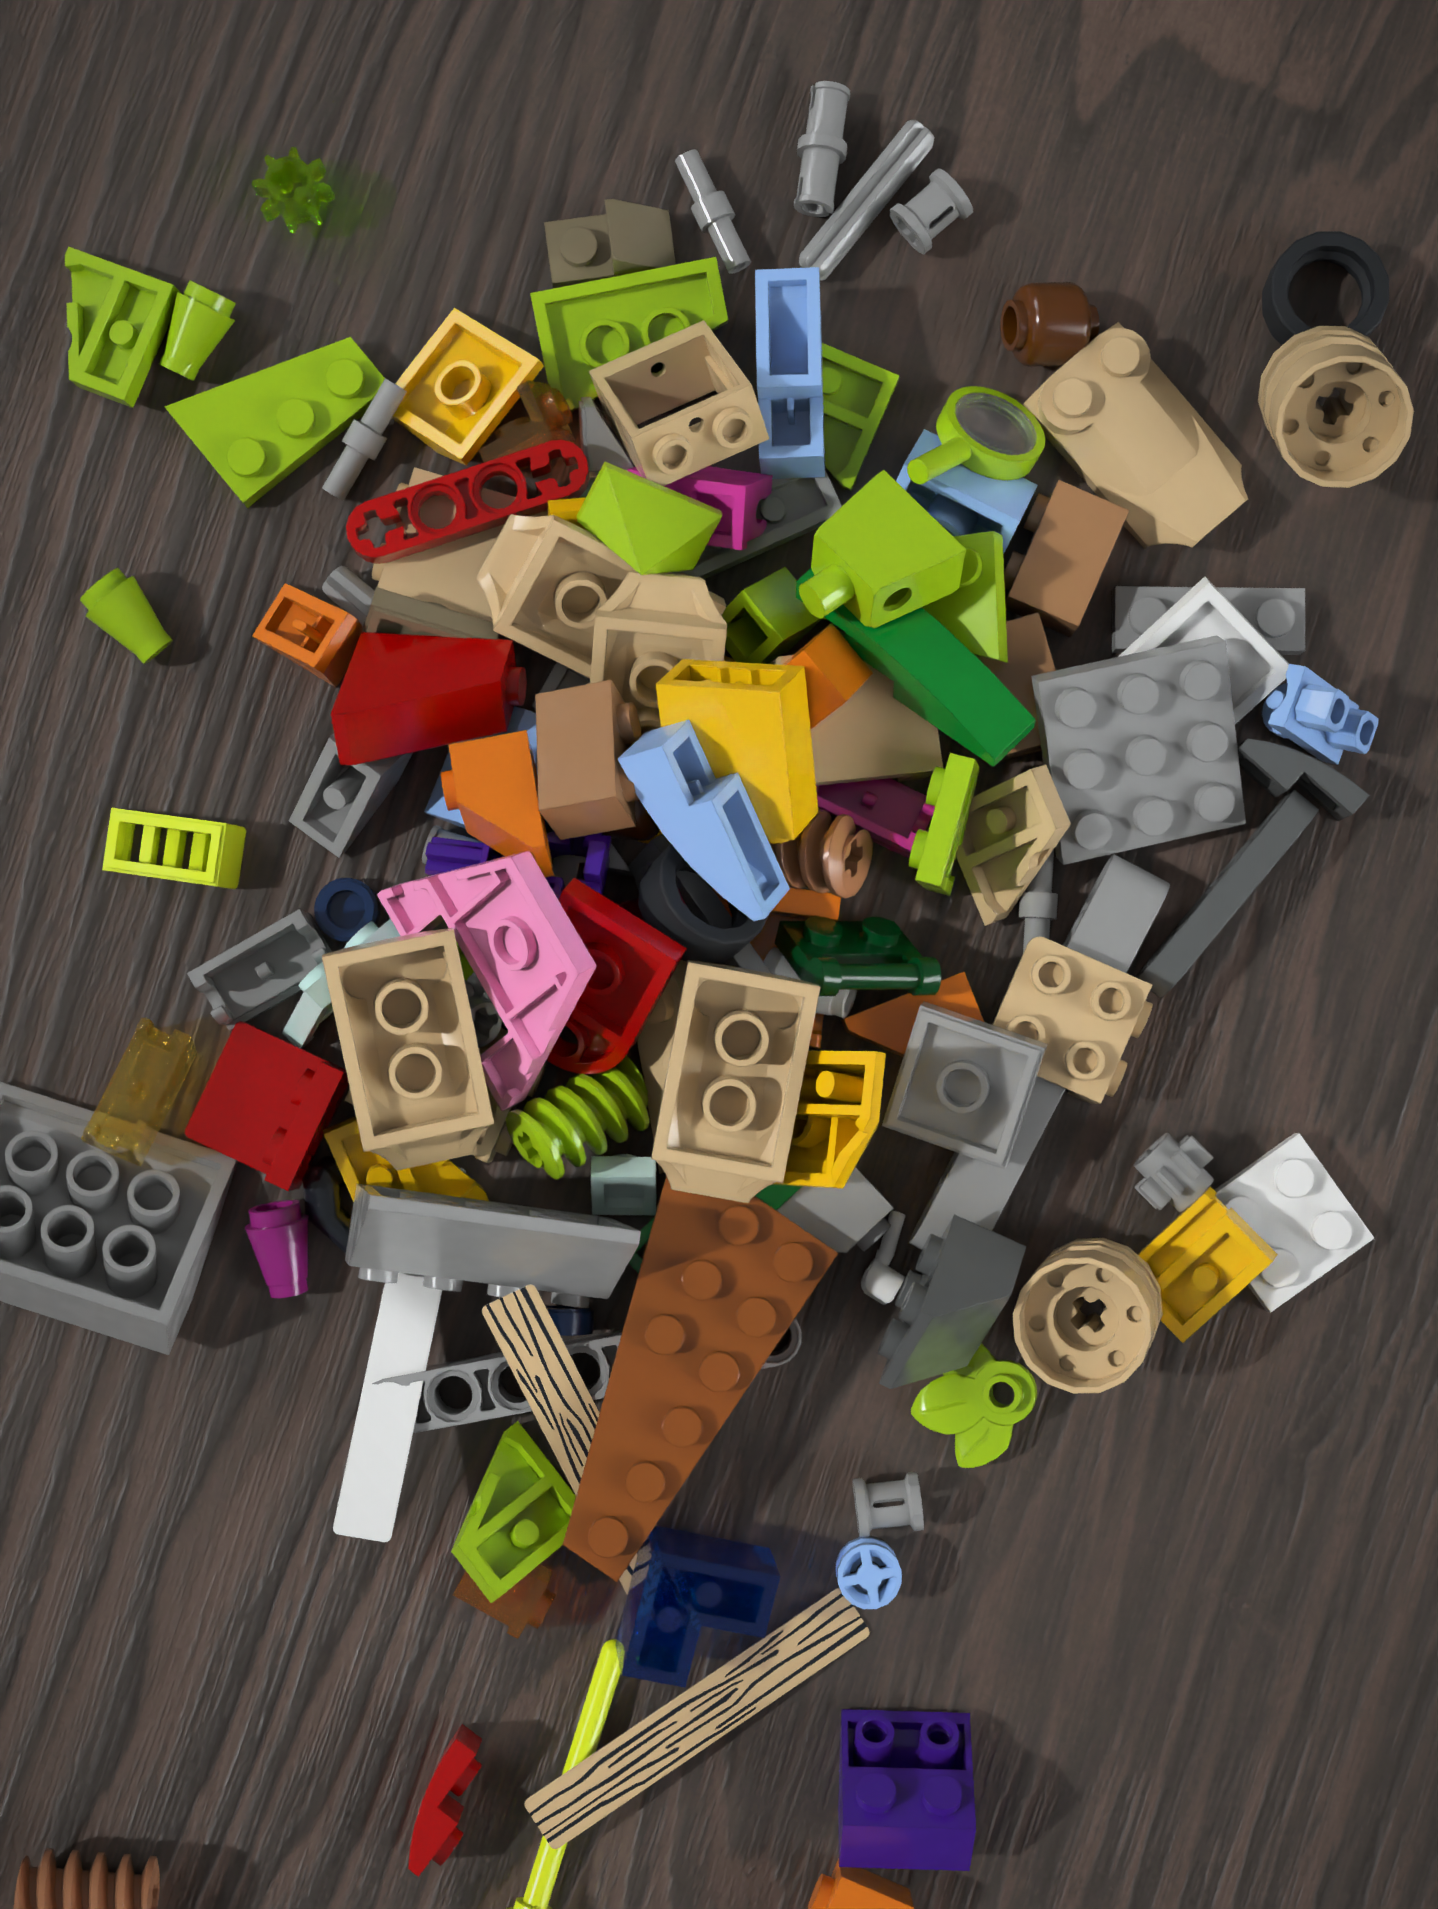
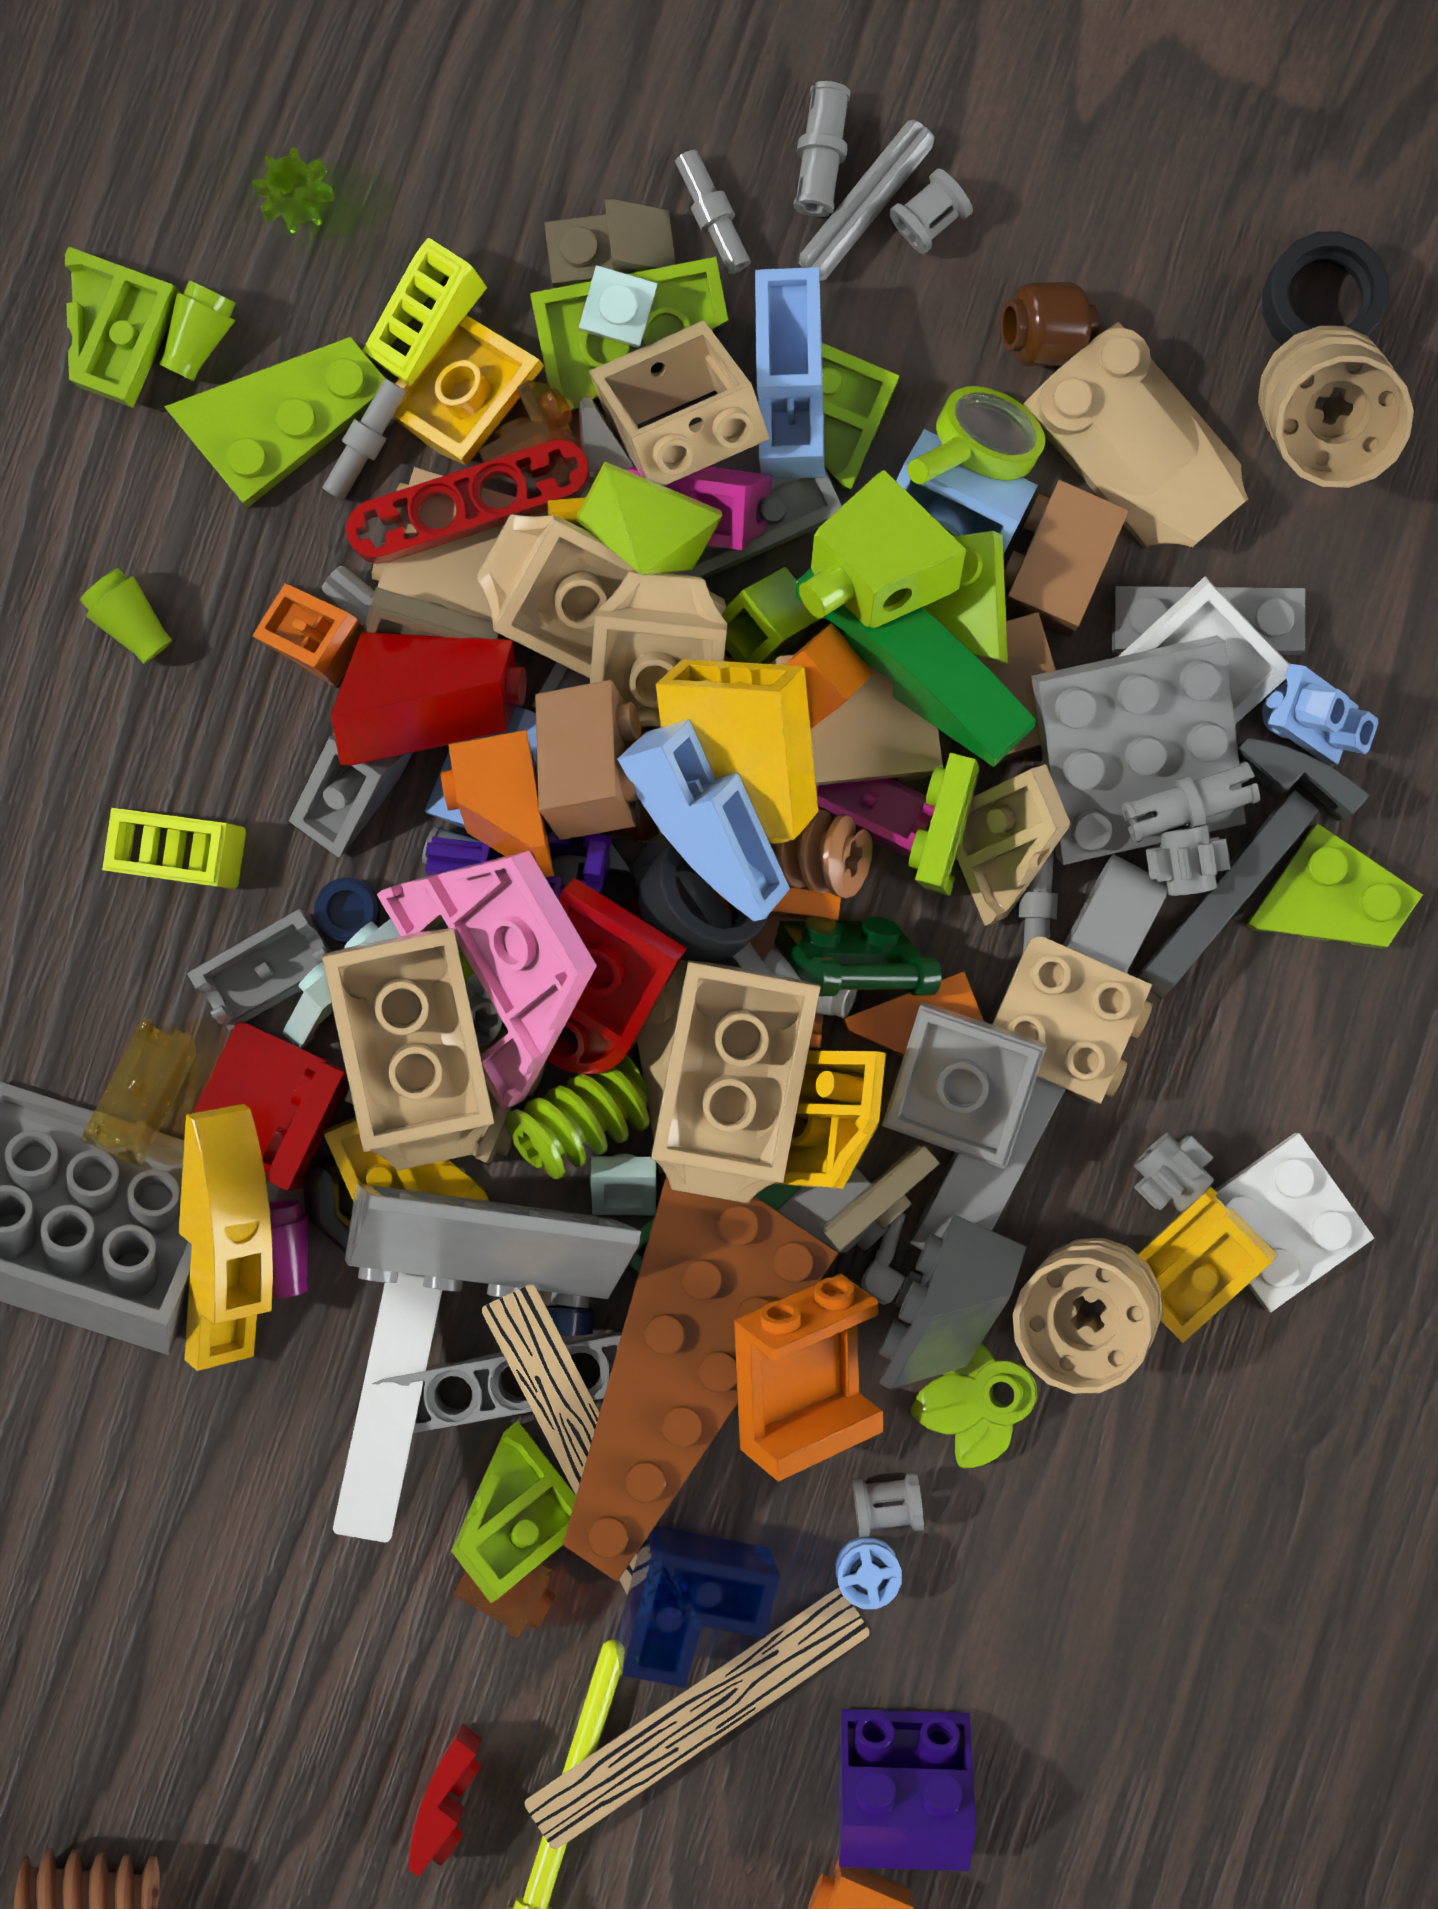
(230, 1235): none -> yellow slope
(418, 283): none -> neon yellow slope
(617, 306): none -> light aqua plate
(803, 1377): none -> orange panel
(882, 1198): none -> dark tan plate
(1188, 860): none -> light grey gear
(1191, 802): none -> light grey pin
(1334, 895): none -> lime wing

